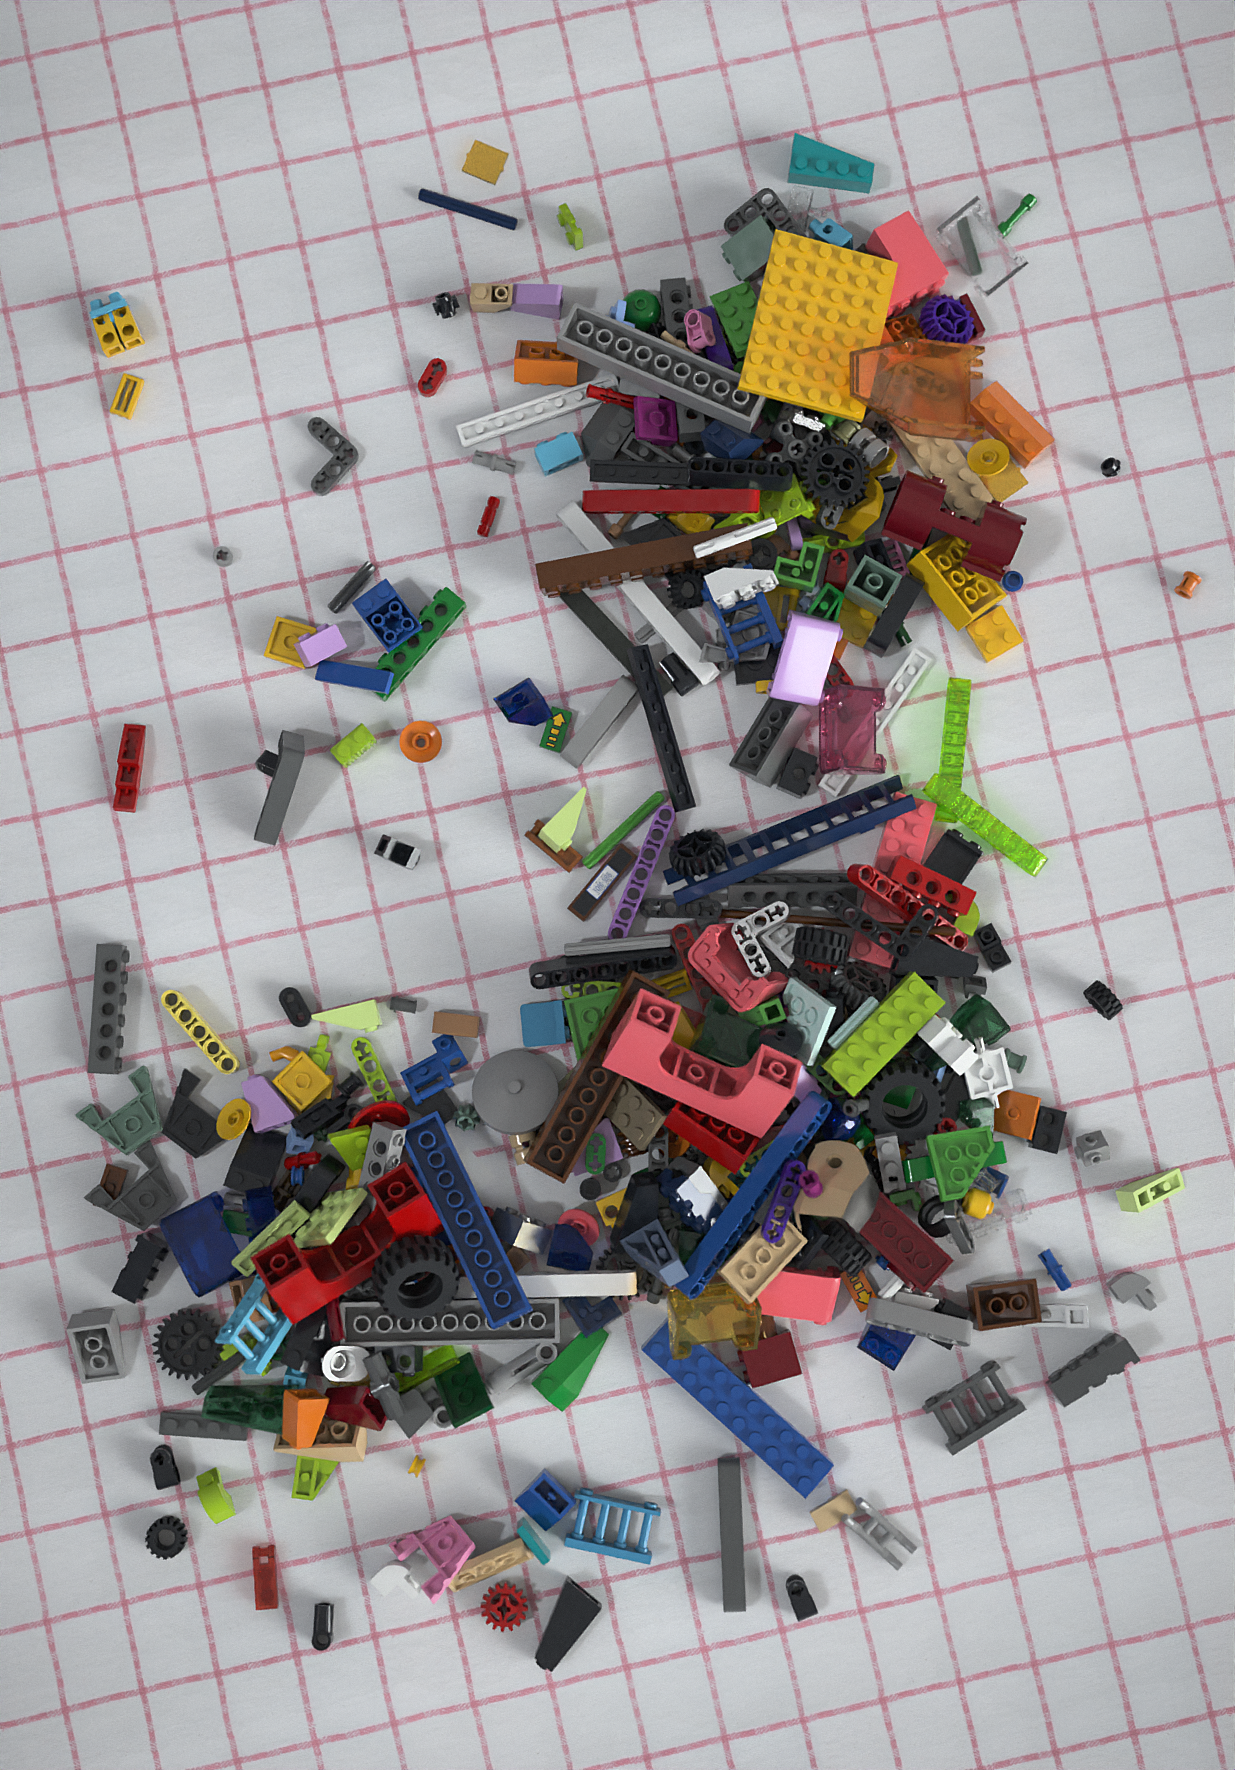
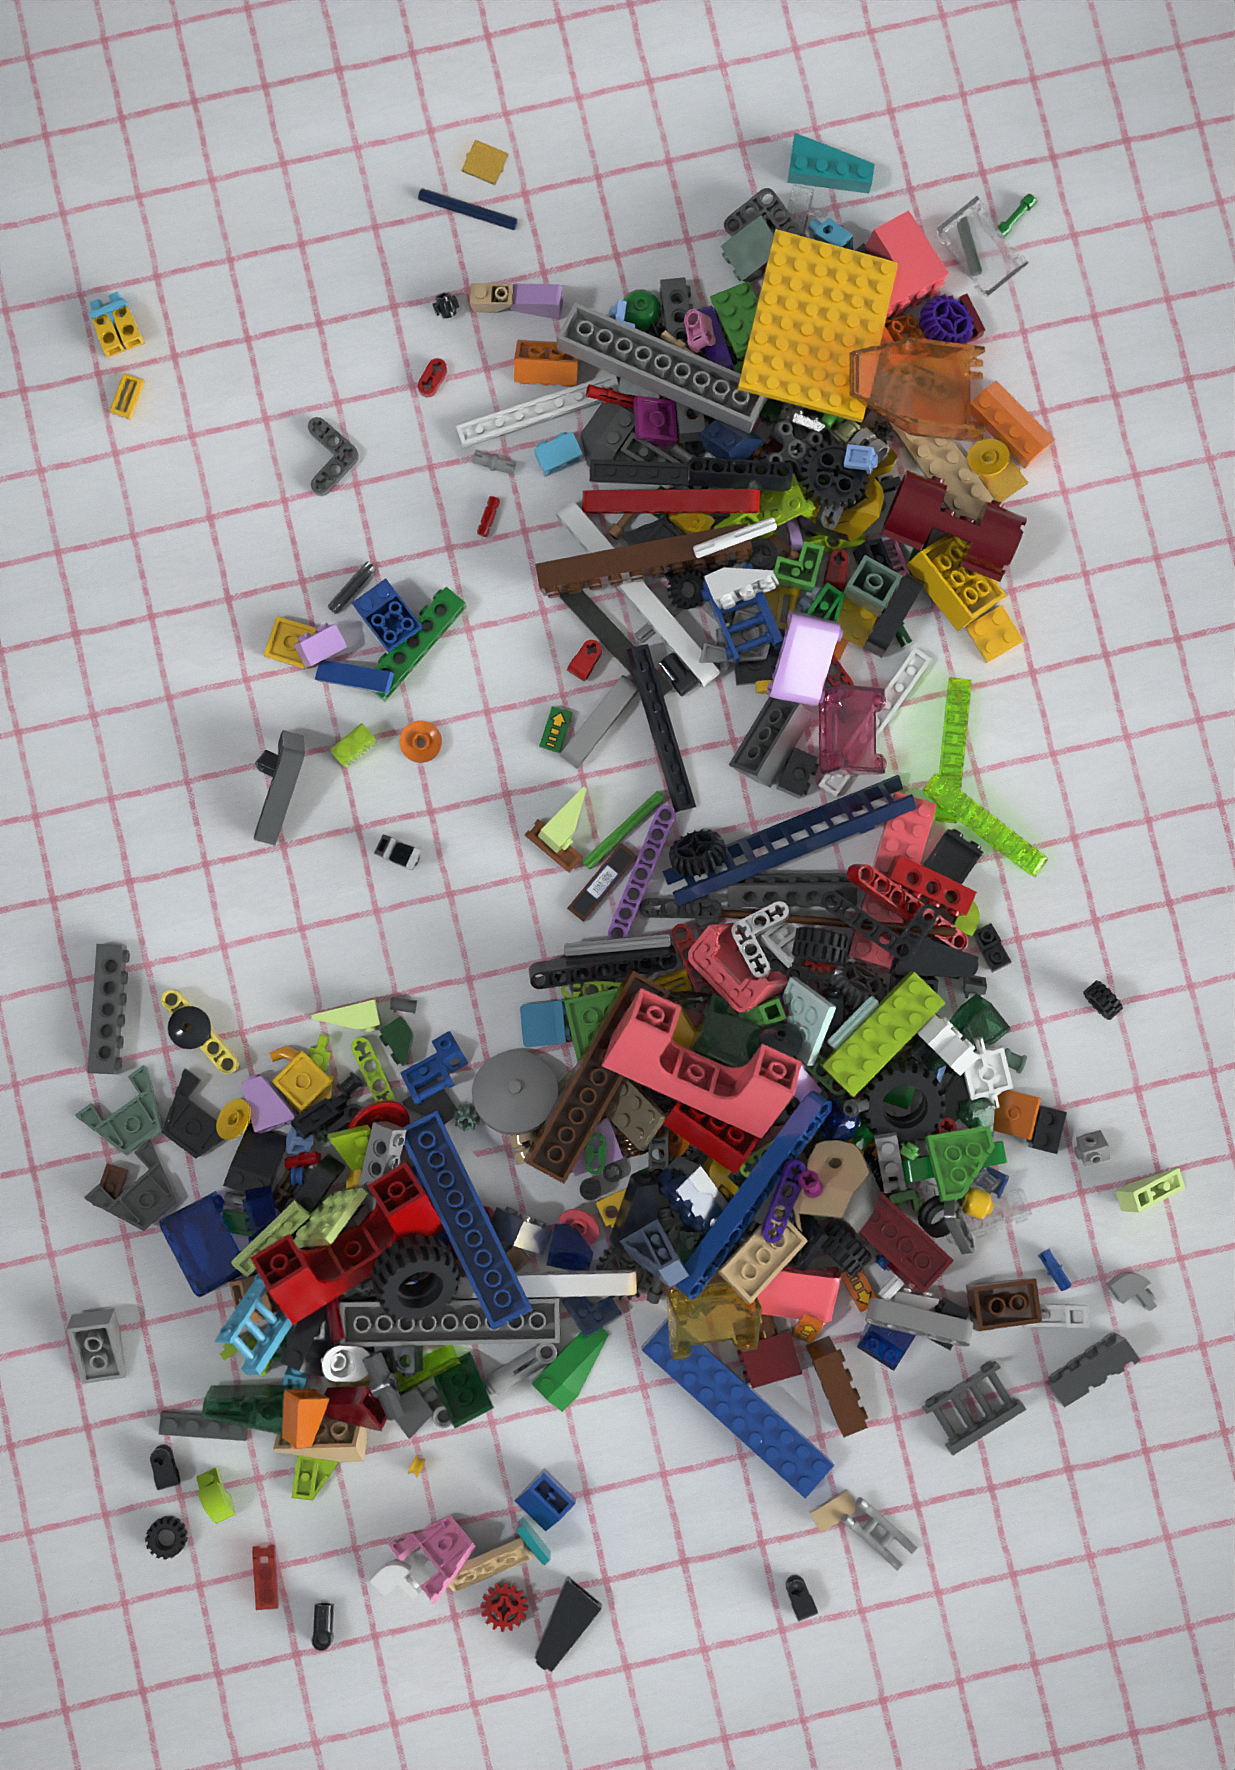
(129, 768): red slope -> none
(141, 1267): black wedge -> none
(175, 1329): black gear -> none
(199, 1030): none -> black dish
(218, 1372): dark grey axle -> none
(220, 562): light grey bush -> none
(293, 1008): black plate -> none
(399, 1038): none -> dark green slope
(455, 1024): medium nougat slope -> none
(523, 704): clear blue slope -> none
(574, 235): lime wing -> none
(583, 663): none -> red piece
(598, 1544): dark azure fence -> none
(689, 998): none -> black dish
(731, 1535): dark grey beam -> none
(807, 1328): none -> orange tile
(837, 1386): none -> reddish brown wedge
(860, 458): none -> light blue bracket
(910, 1150): none -> bright green plate
(1012, 581): blue plate -> none
(1110, 467): black plate -> none
(1187, 585): orange bush -> none

